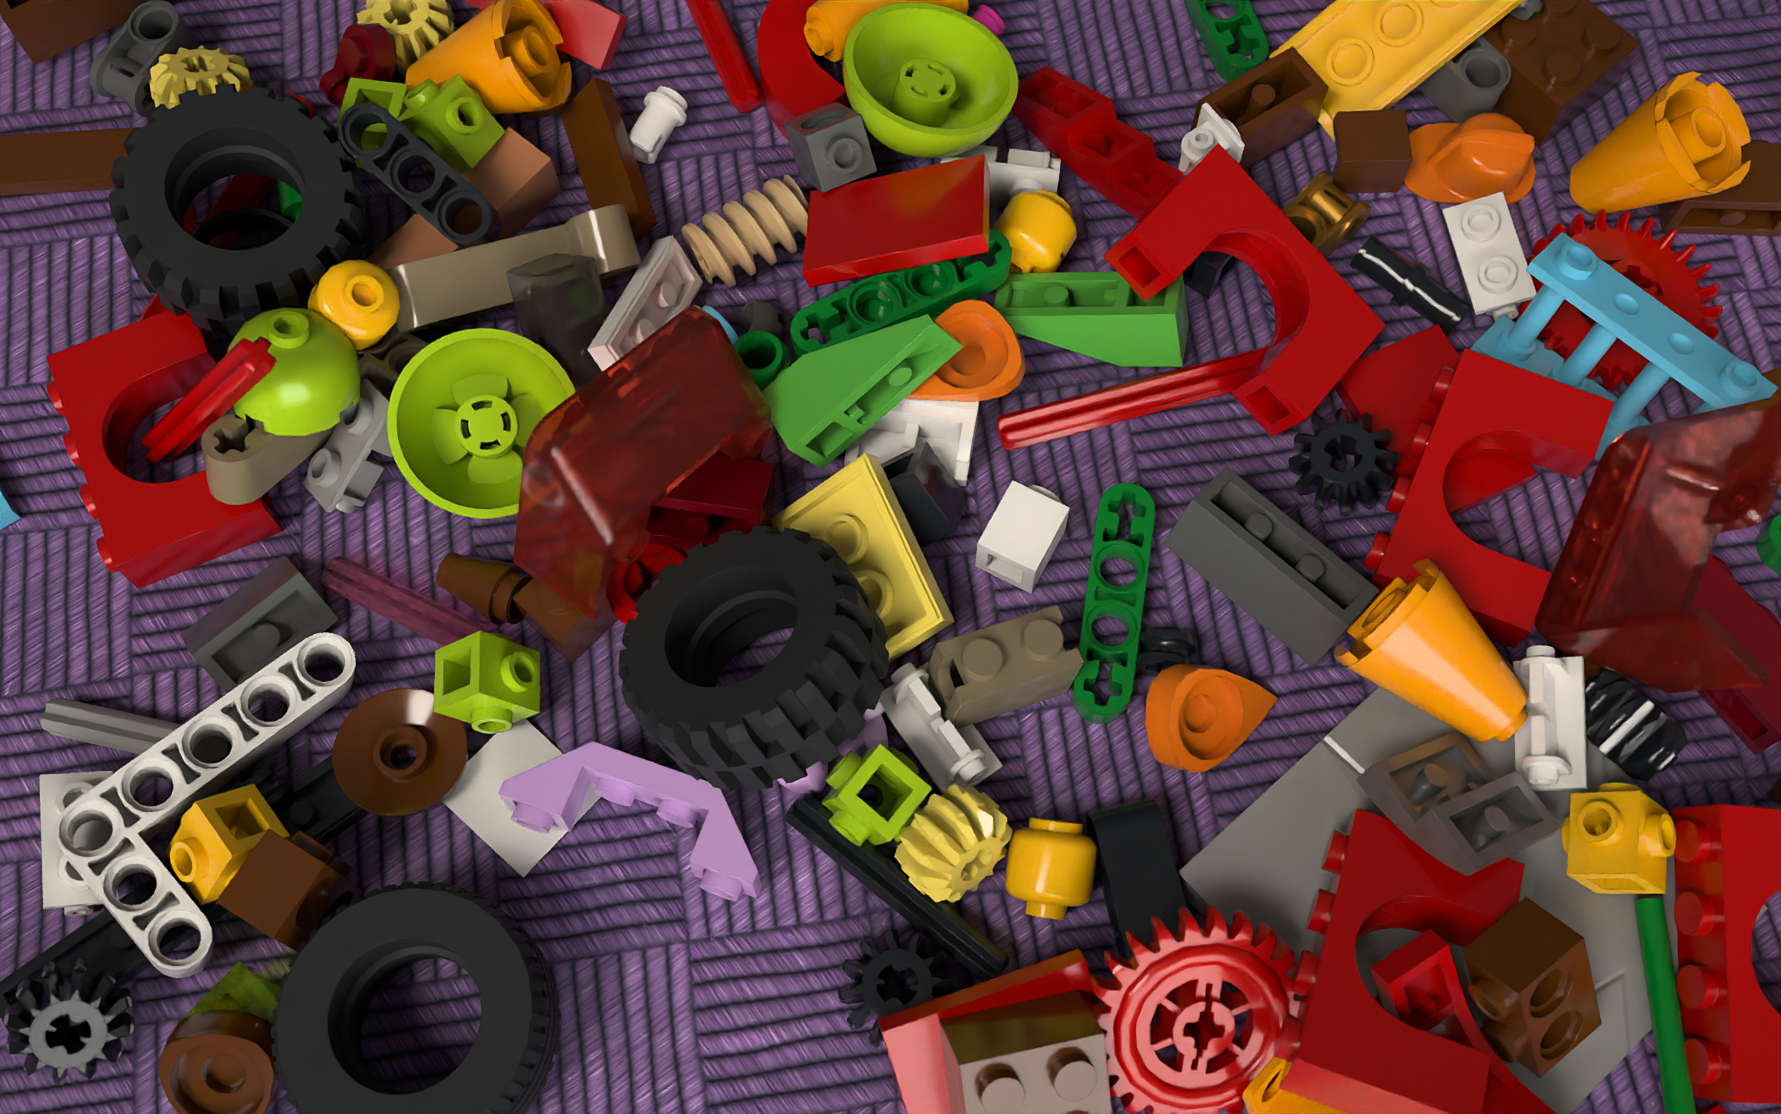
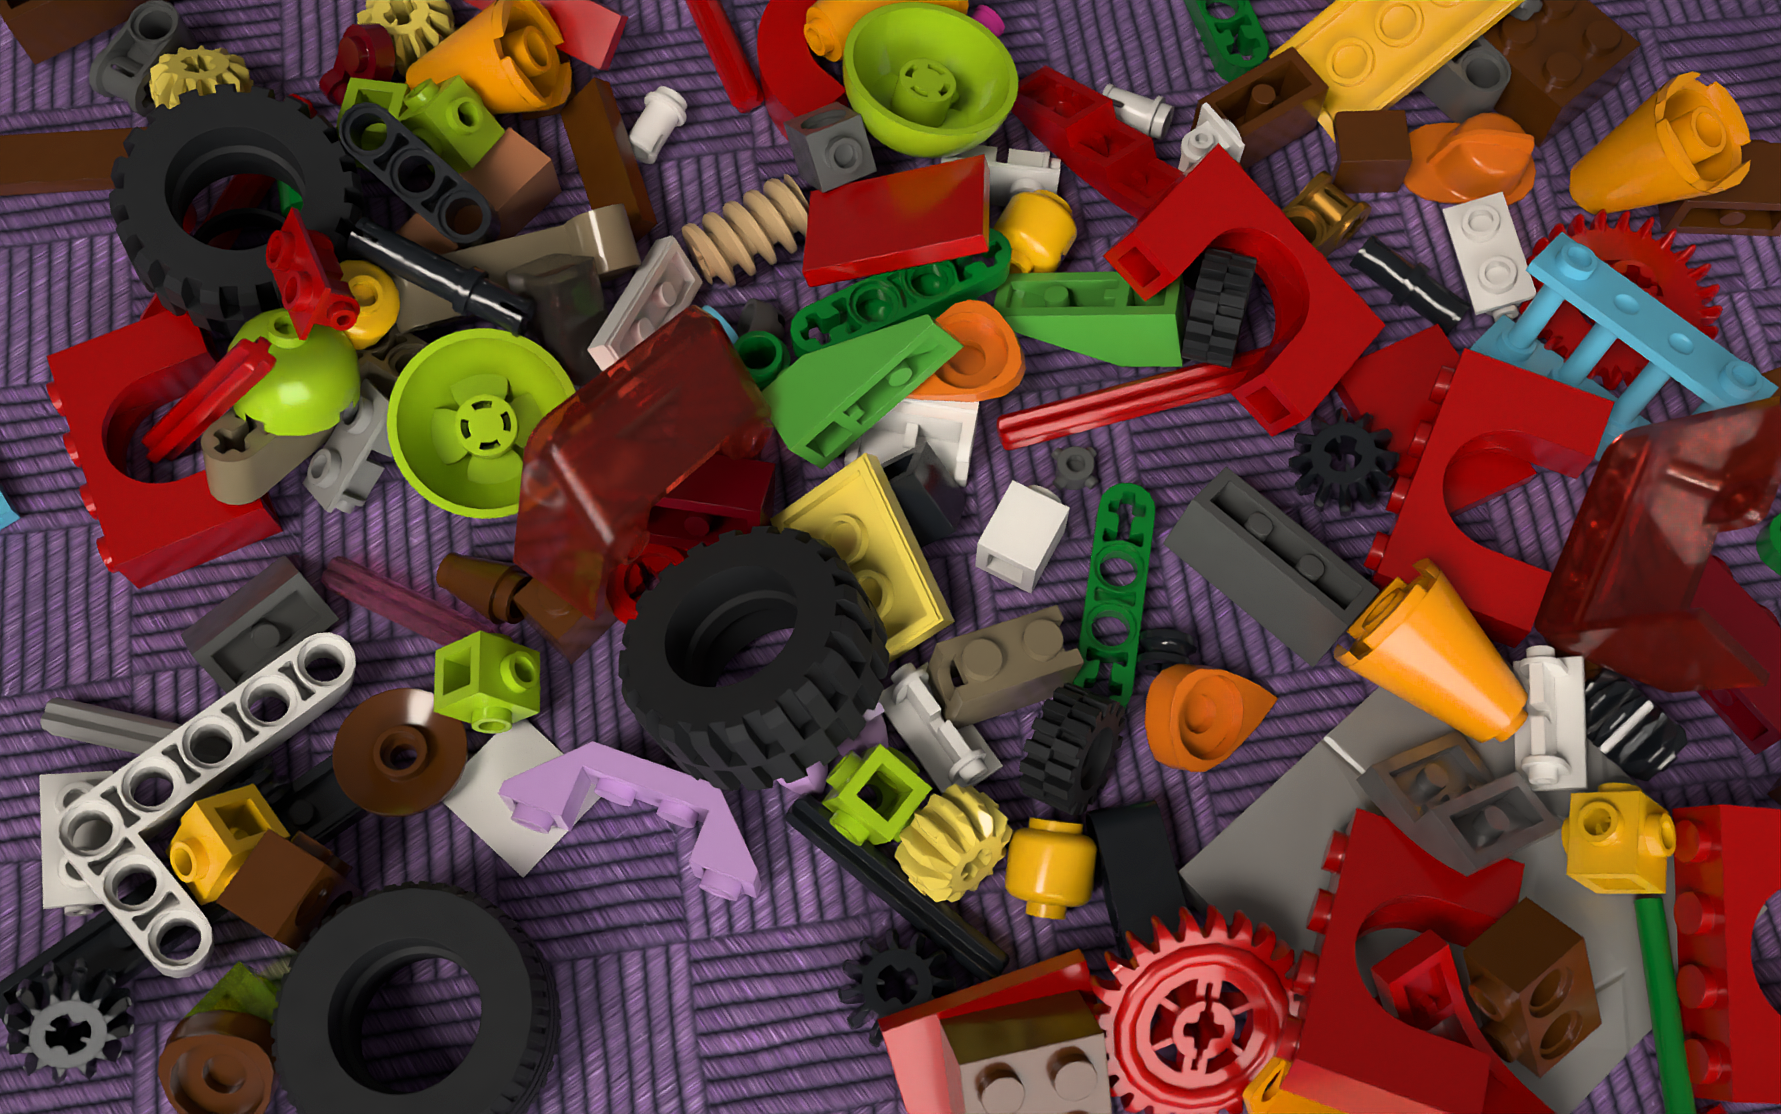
(310, 278): none -> red hinge
(465, 288): none -> black pin
(1072, 748): none -> black tyre
(1074, 468): none -> dark grey piece
(1140, 112): none -> white pin
(1218, 307): none -> black tyre

